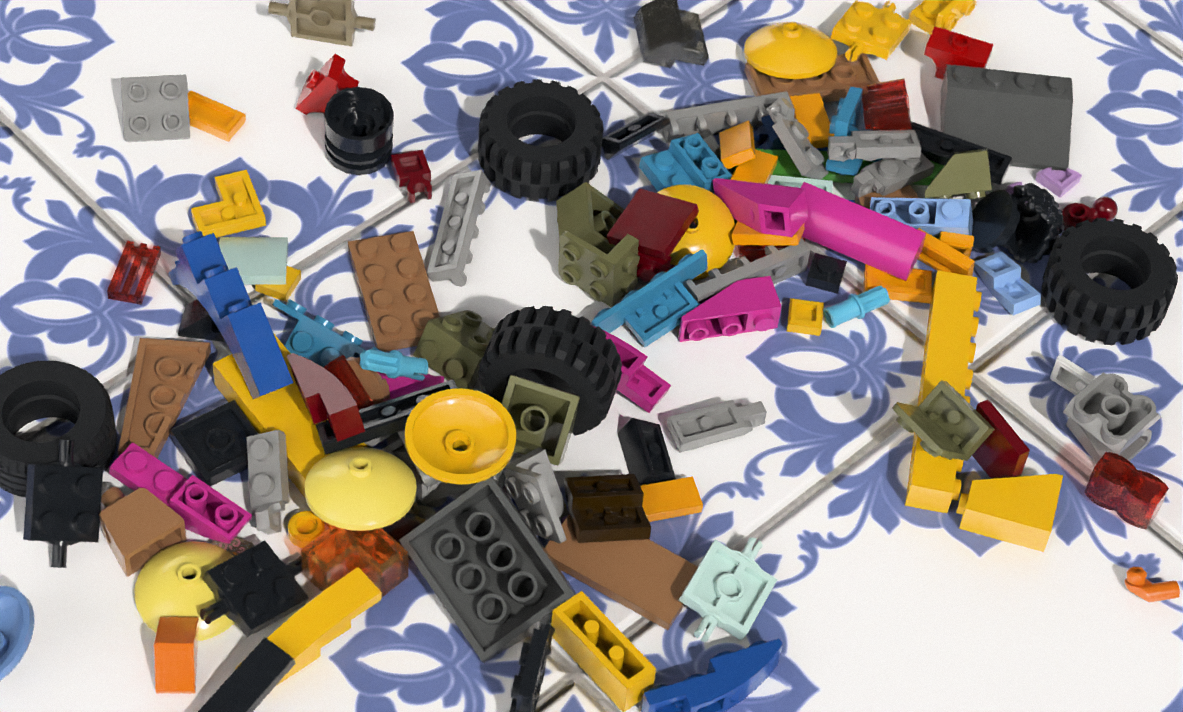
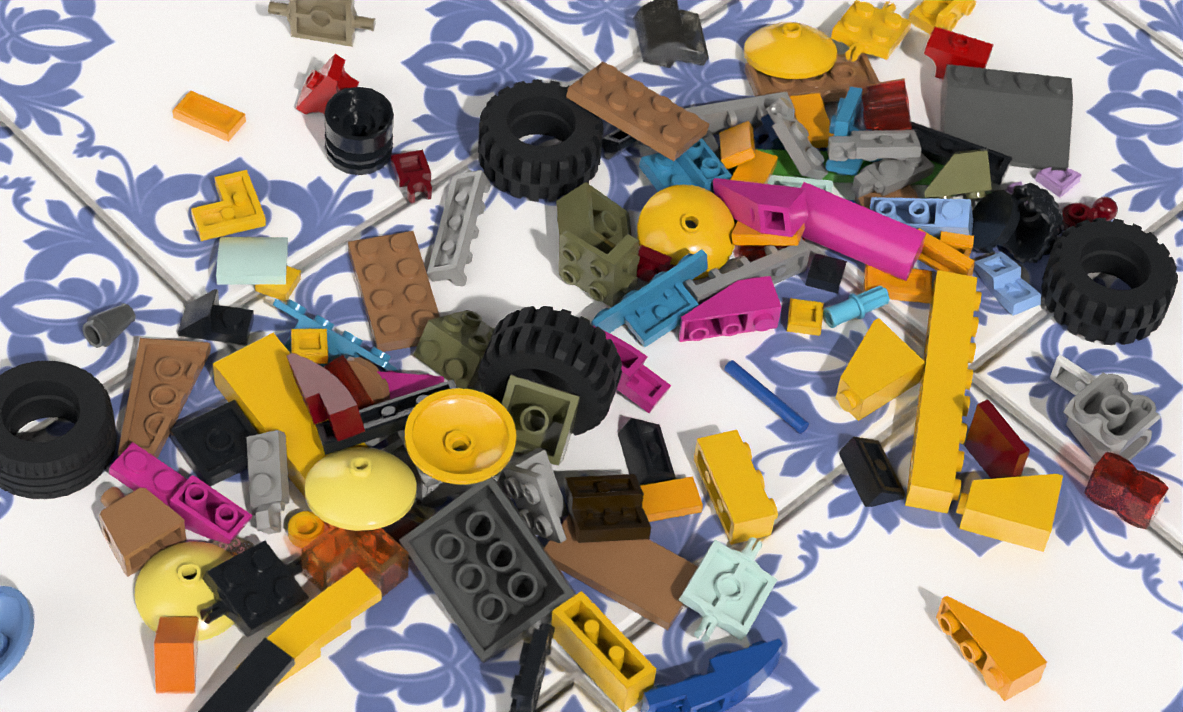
(63, 503): black plate -> none
(108, 325): none -> dark grey cone
(139, 252): clear red tile -> none
(155, 108): light grey bracket -> none
(241, 324): blue arch -> none
(310, 344): none -> yellow tile
(394, 364): medium azure axle -> none
(638, 110): none -> medium nougat plate
(655, 221): dark red tile -> none
(714, 424): light grey hinge -> none
(735, 486): none -> yellow brick
(766, 396): none -> blue bar
(871, 472): none -> black slope
(878, 372): none -> yellow slope
(945, 423): olive bracket -> none
(998, 651): none -> light orange slope
(1147, 590): orange arm -> none

